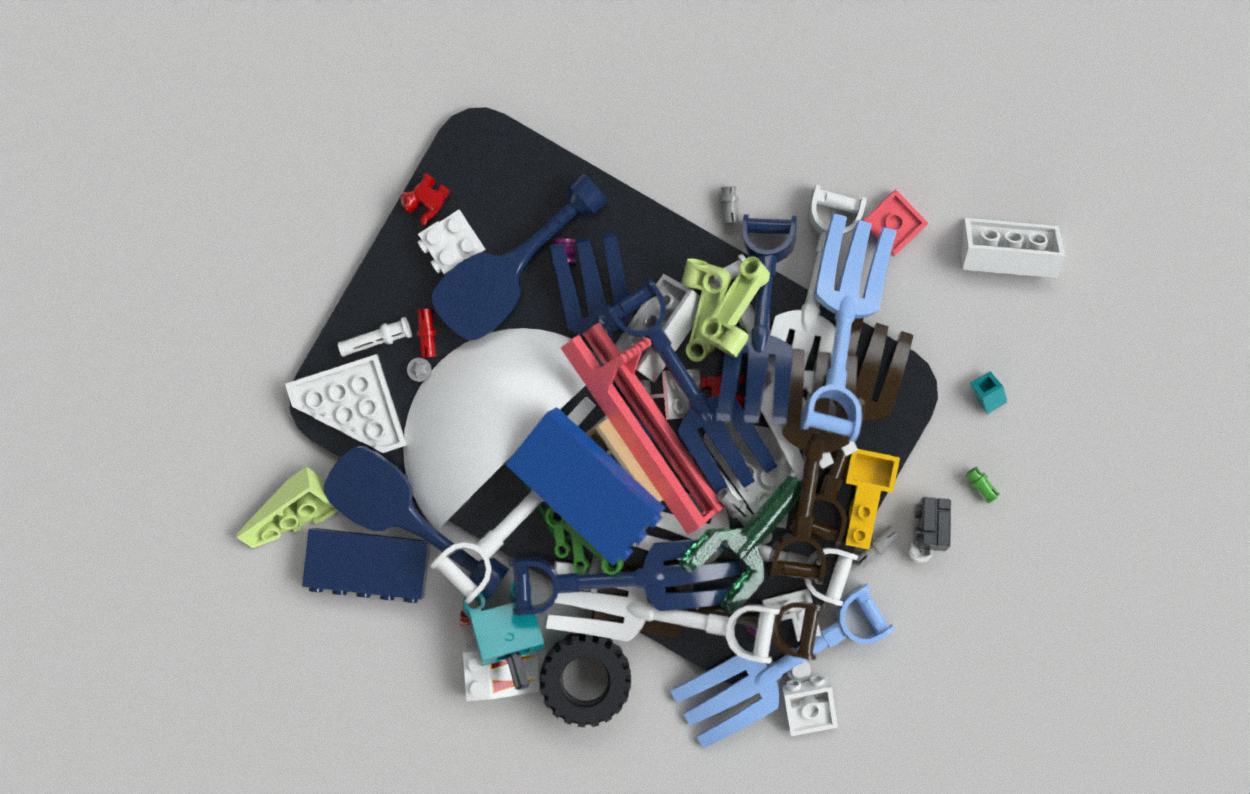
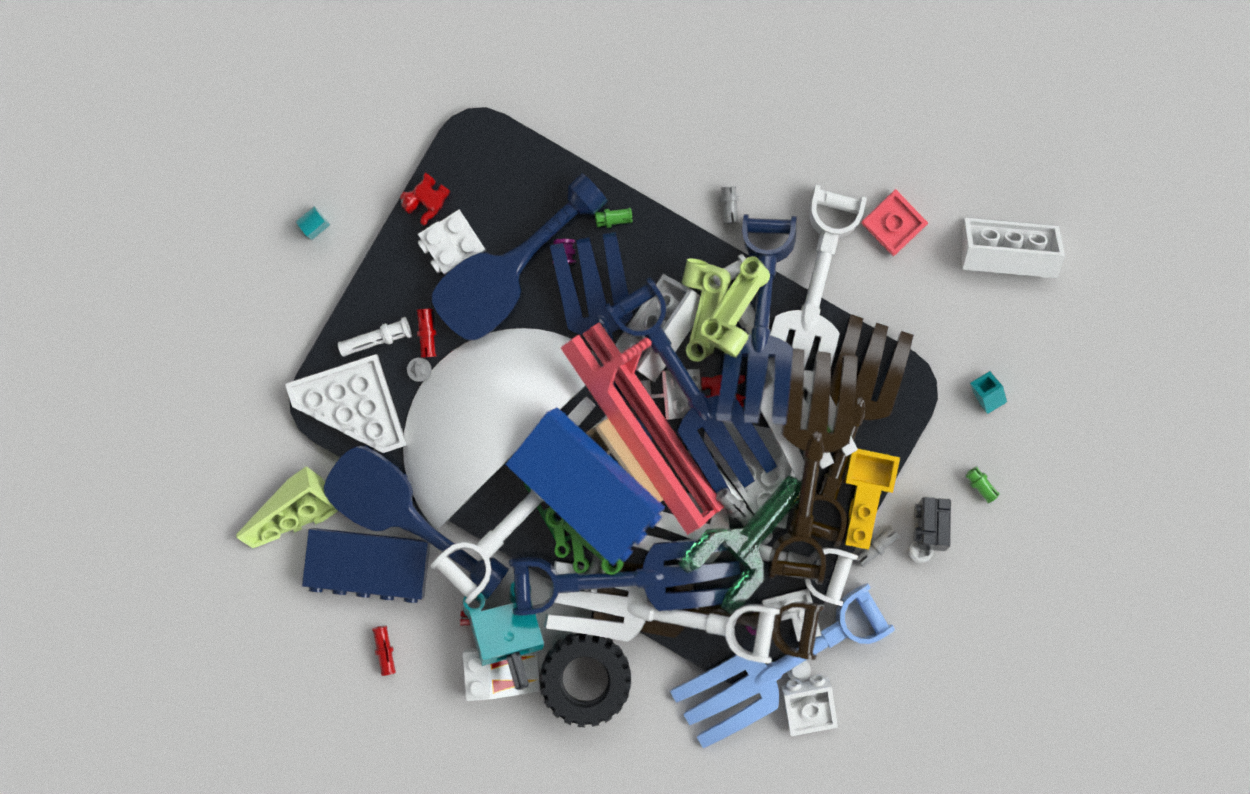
(312, 223): none -> teal brick
(384, 650): none -> red pin
(613, 217): none -> bright green pin
(847, 307): light blue piece -> none

